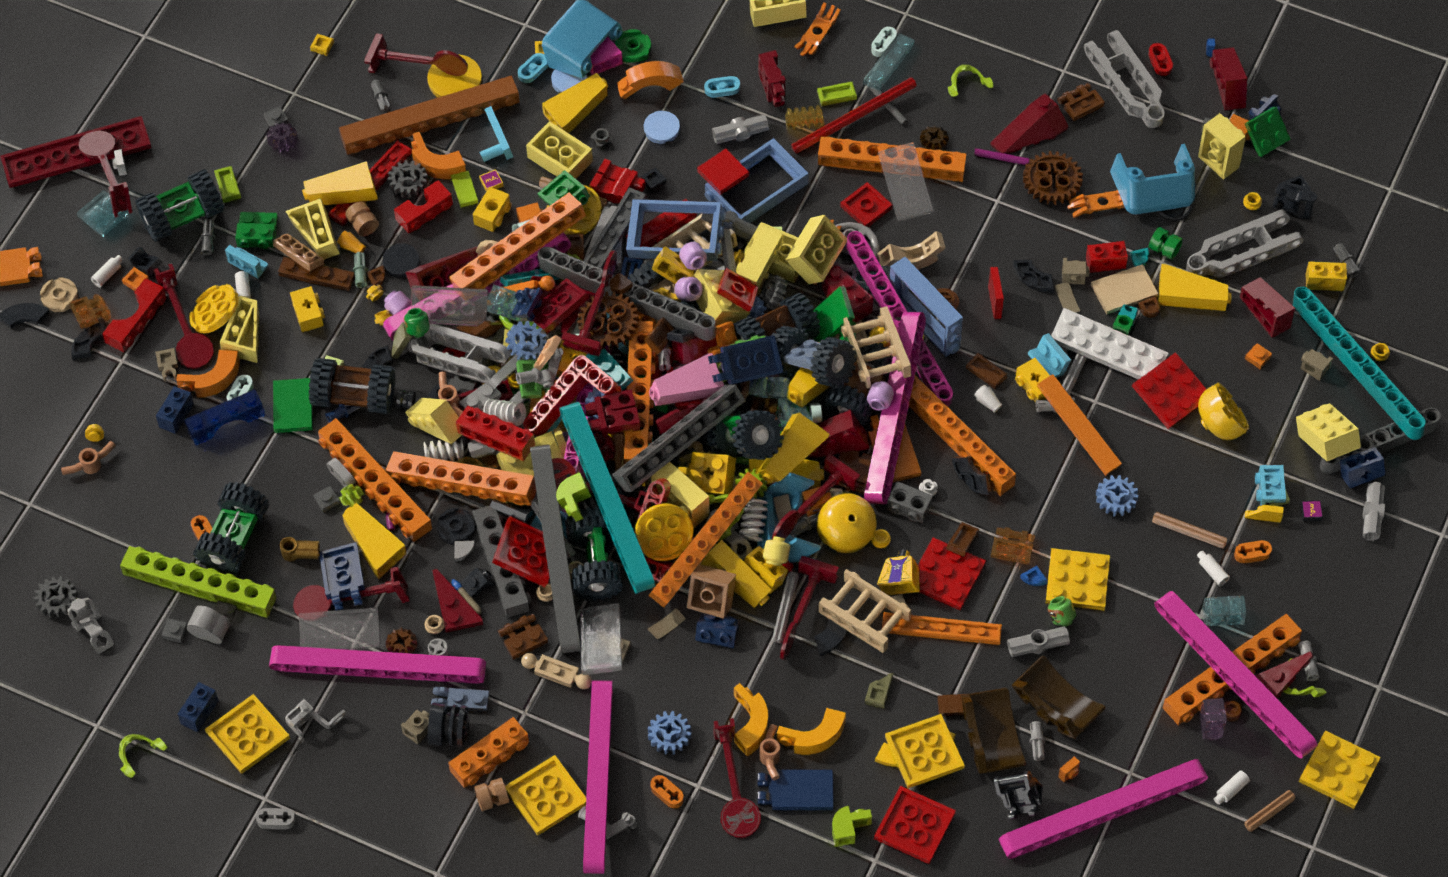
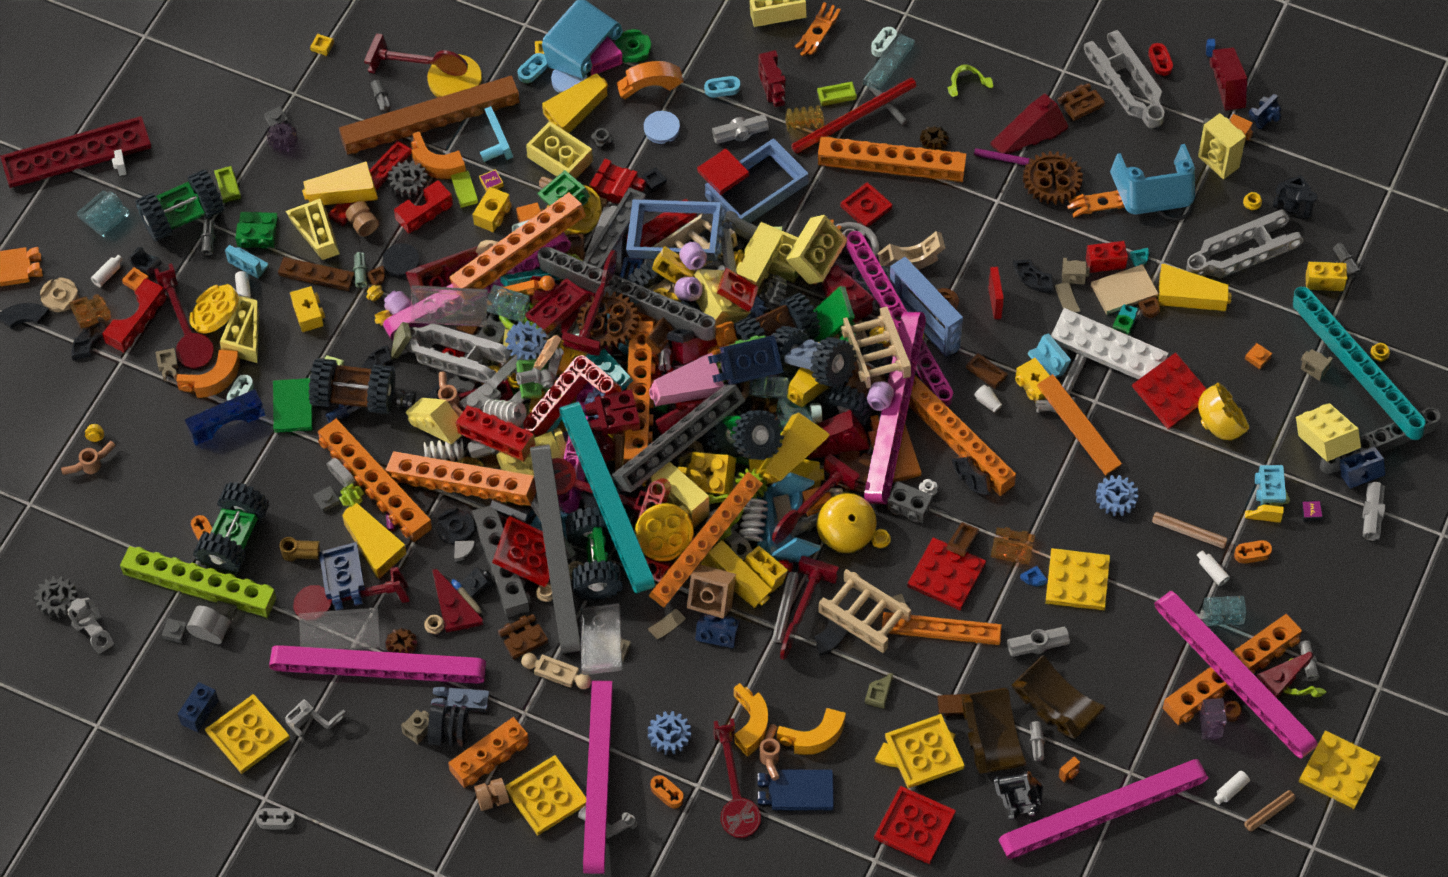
(99, 145): piece -> none
(127, 769): lime helmet -> none
(174, 409): dark blue brick -> none
(298, 252): medium nougat tile -> none
(350, 242): light orange cone -> none
(416, 322): green head -> none
(438, 645): light grey wheel -> none
(486, 329): reddish brown tile -> none
(526, 303): dark blue hips -> none
(570, 493): lime brick -> none
(620, 284): reddish brown tile -> none
(776, 551): light yellow head -> none
(845, 822): lime brick -> none
(899, 575): yellow torso -> none
(905, 181): clear tile -> none
(1061, 611): bright green head -> none
(1172, 243): green wheel -> none
(1267, 131): green plate -> none
(1268, 306): dark red wedge -> none

